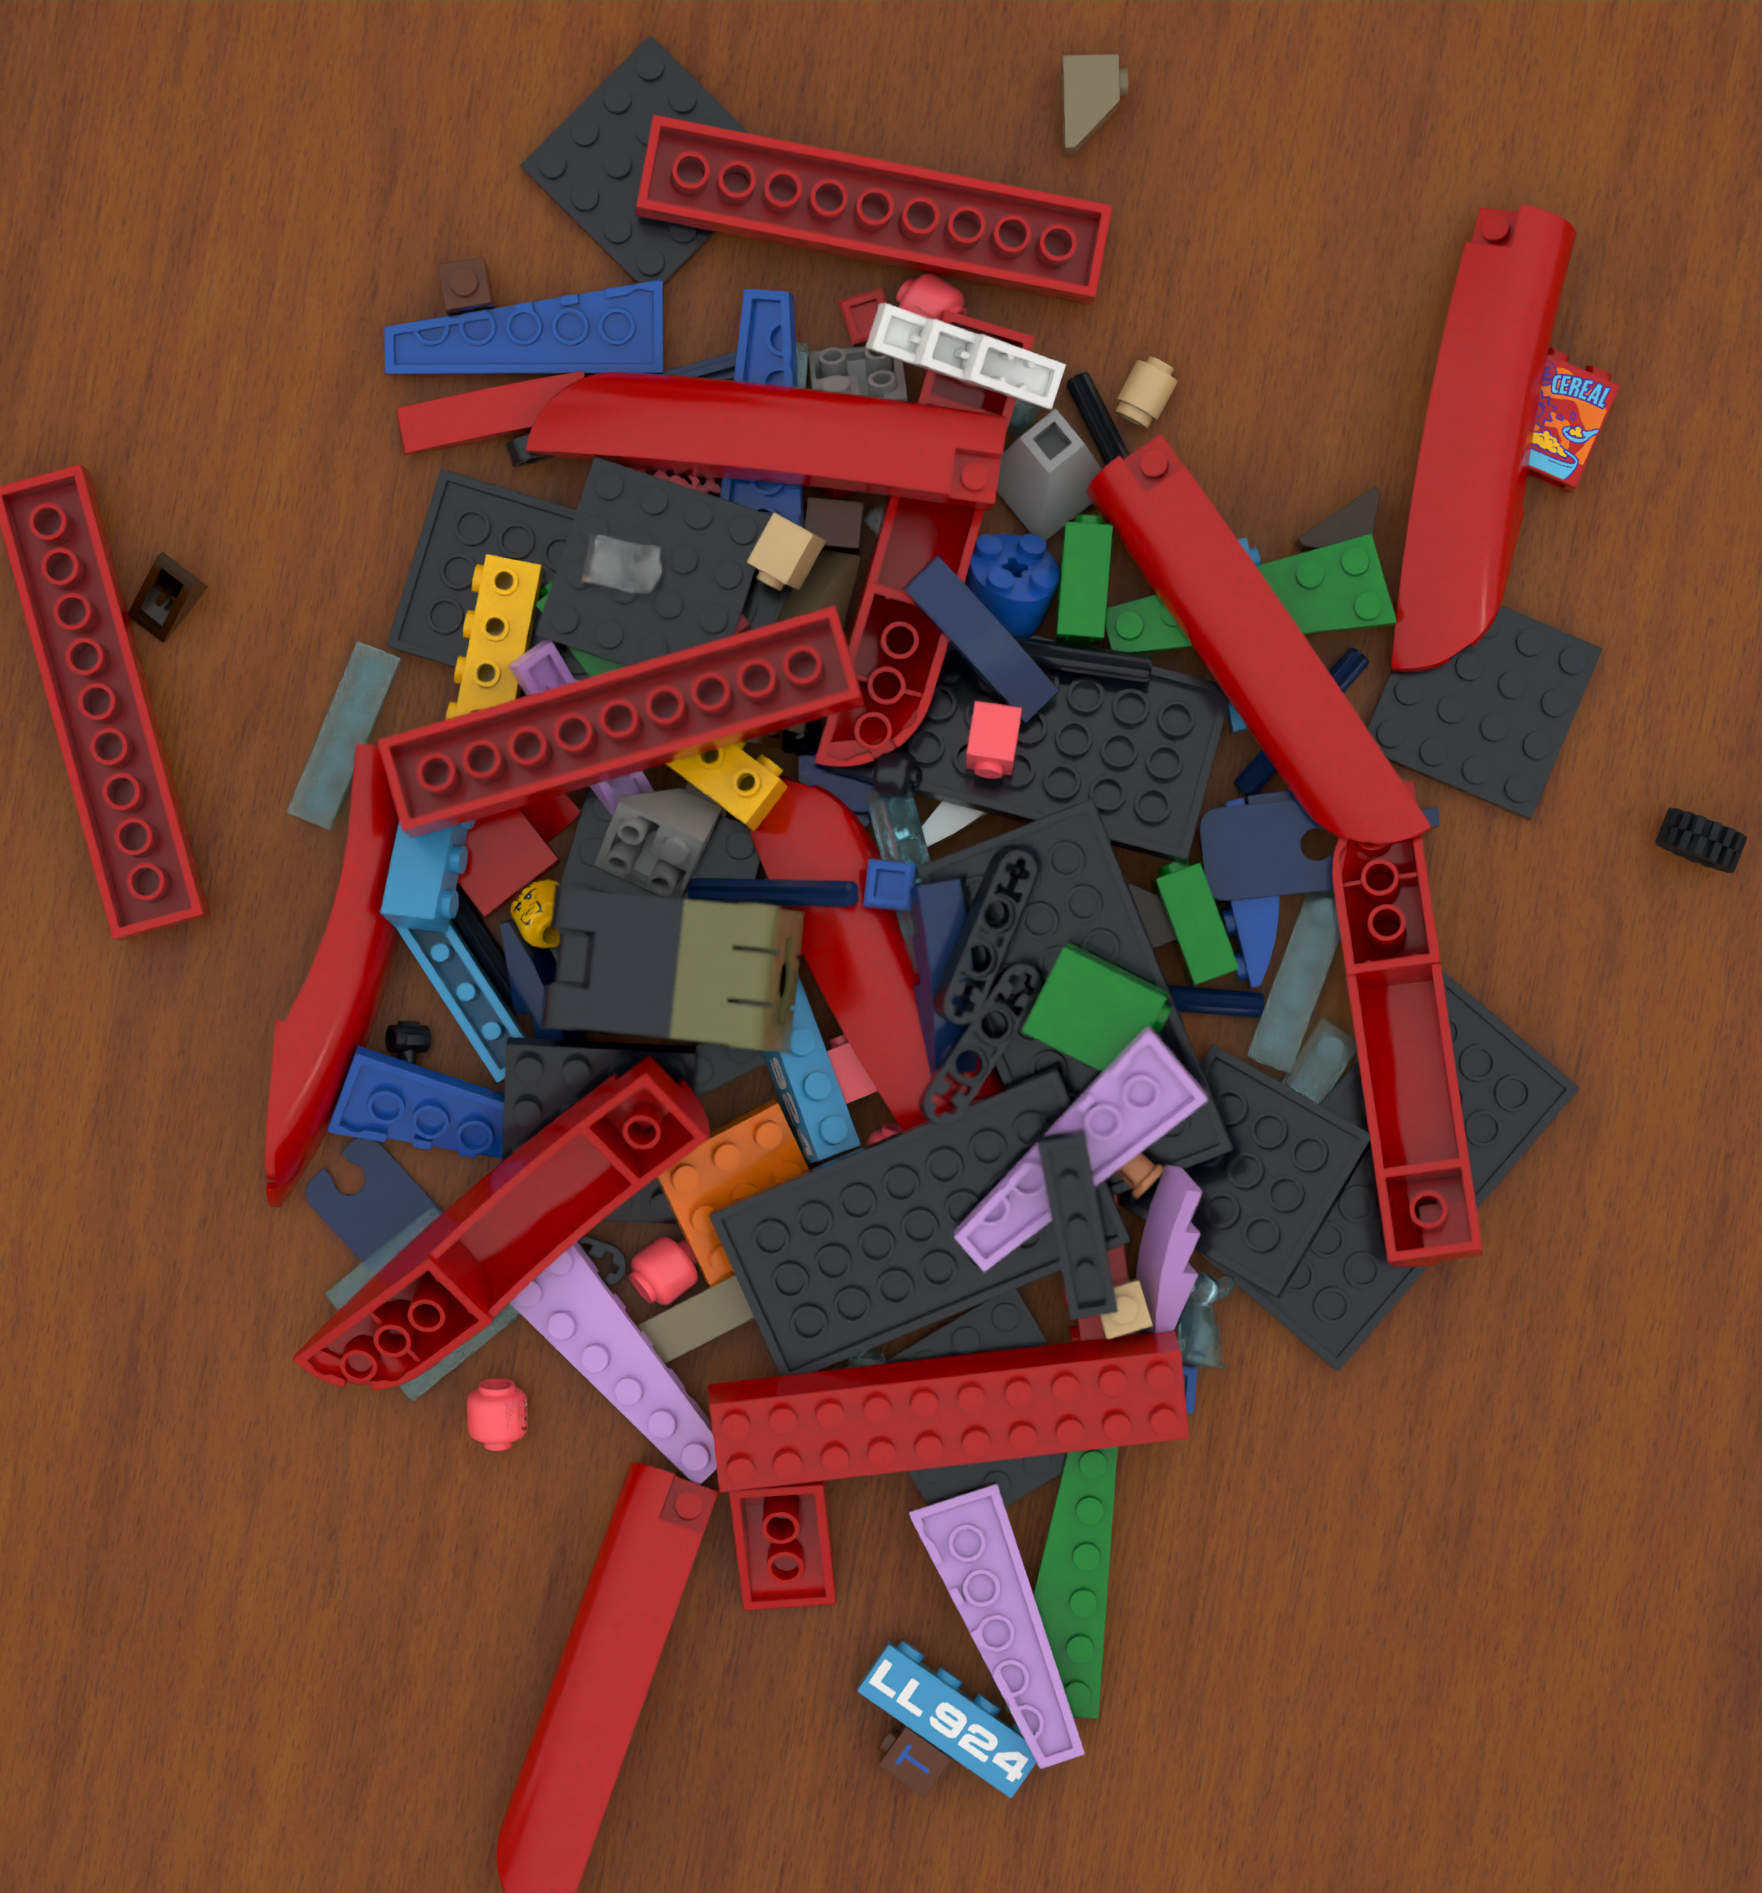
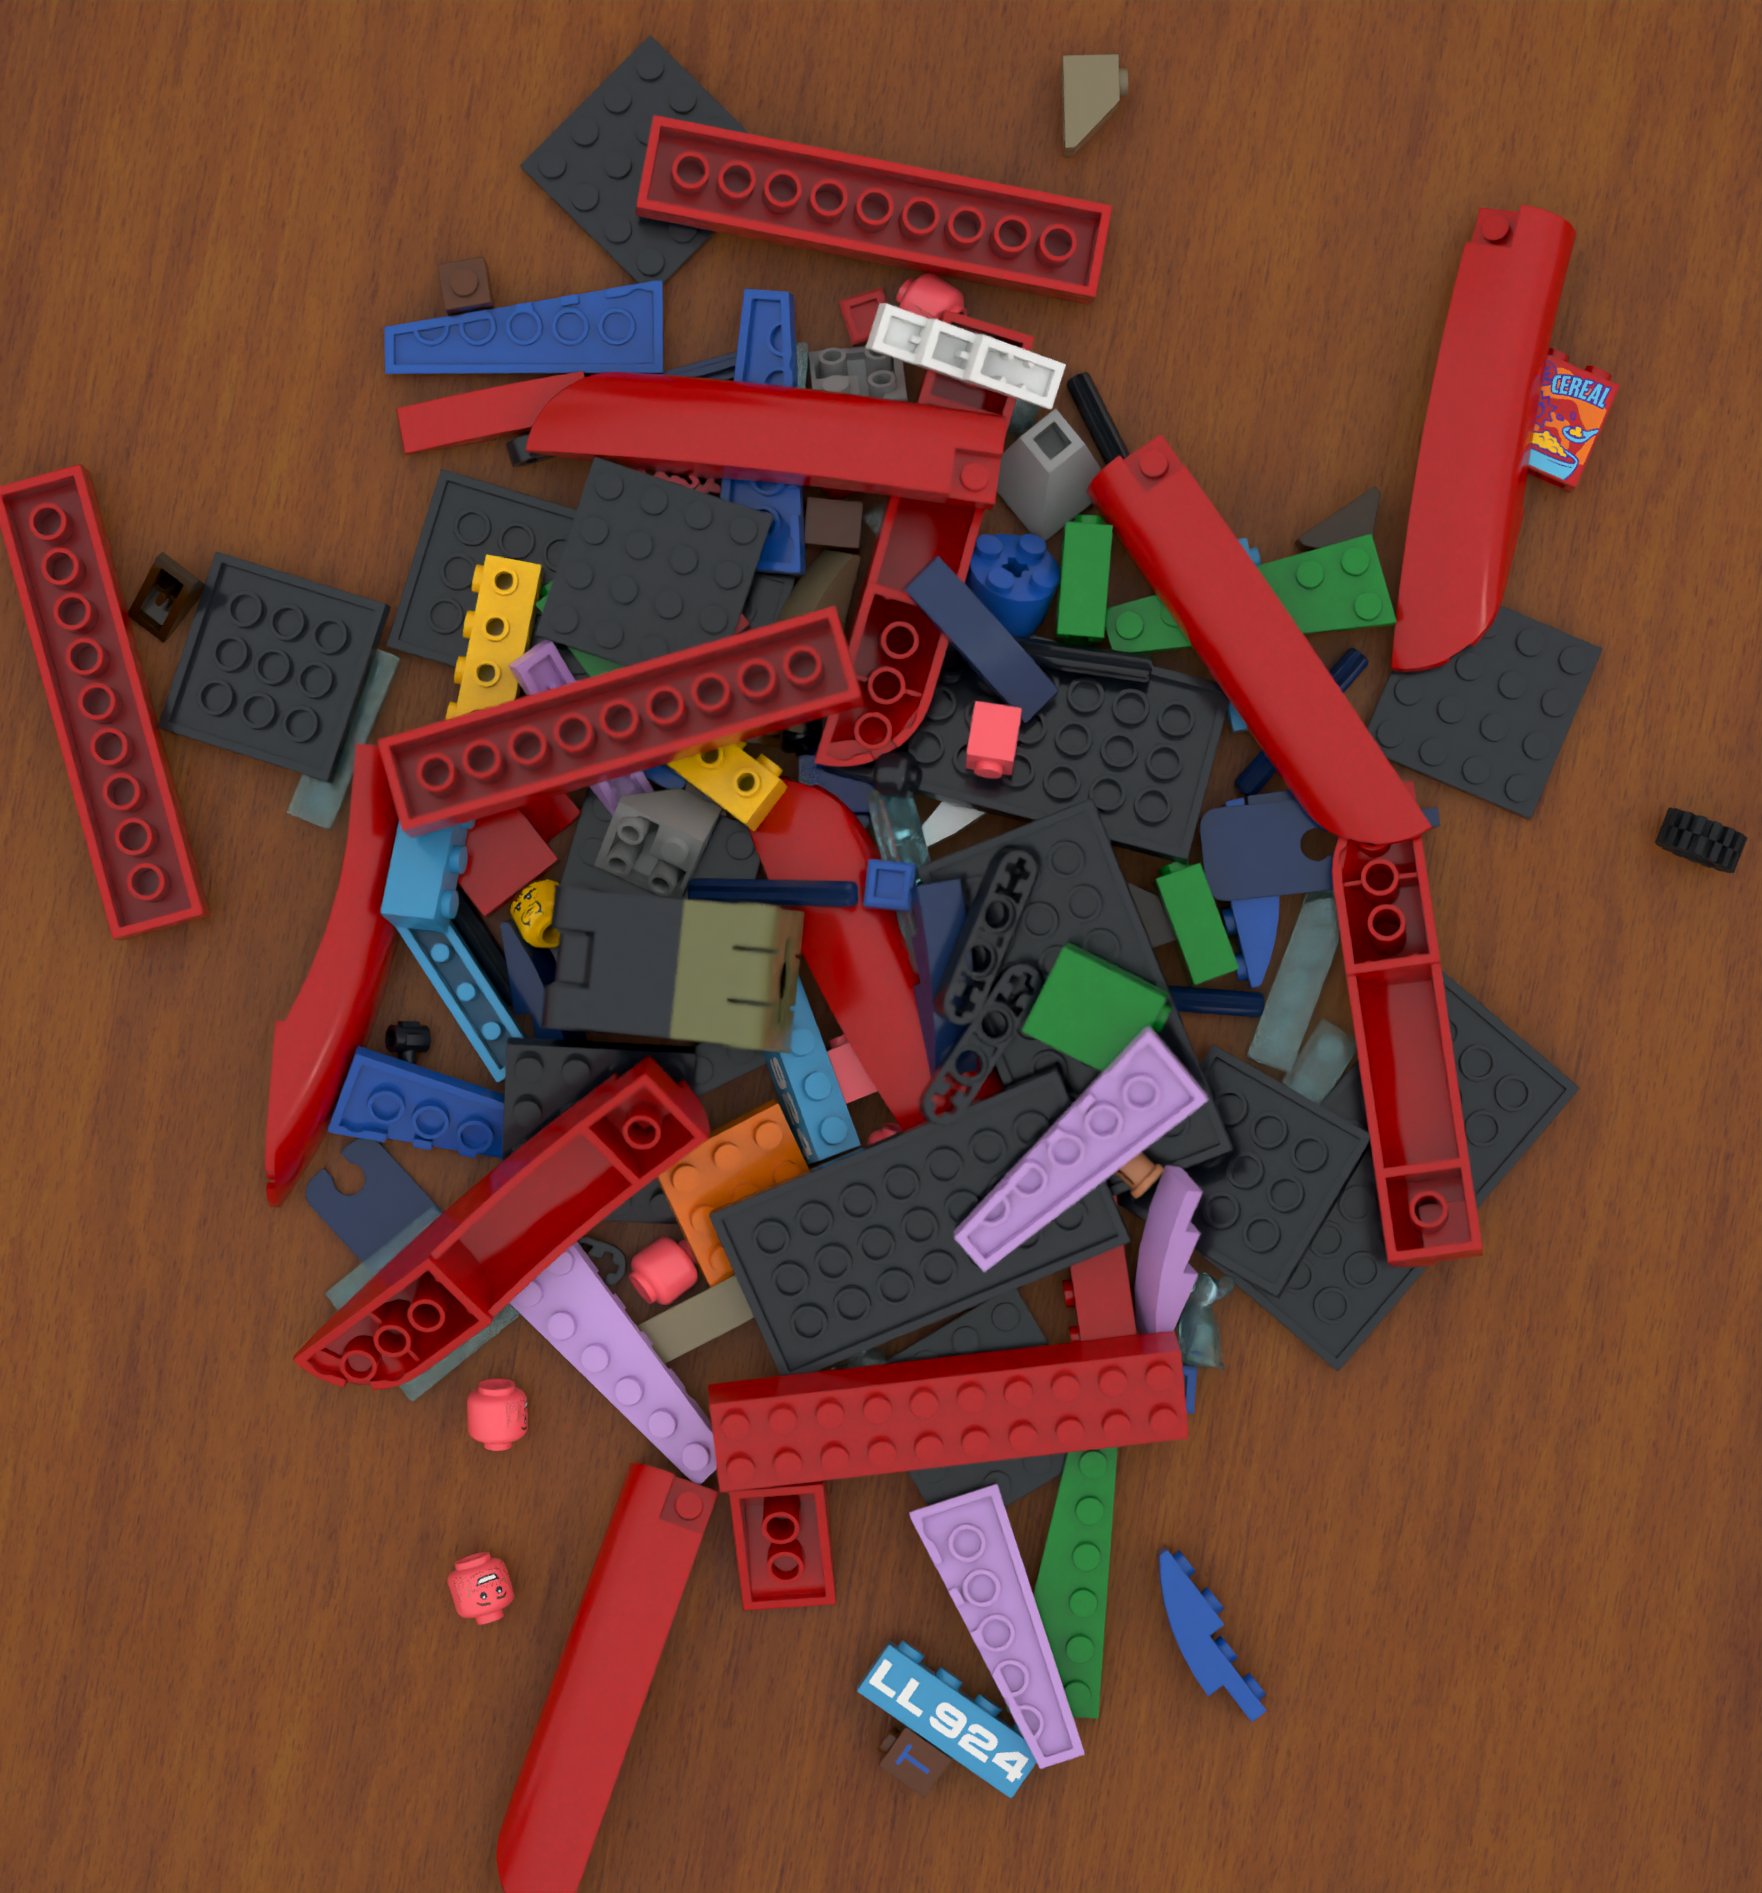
(274, 667): none -> black plate
(480, 1587): none -> coral head
(622, 565): clear bracket -> none
(665, 778): none -> blue tile
(785, 553): tan brick -> none
(1077, 1224): black plate -> none
(1131, 1313): tan brick -> none
(1146, 392): tan brick -> none
(1192, 1621): none -> blue slope

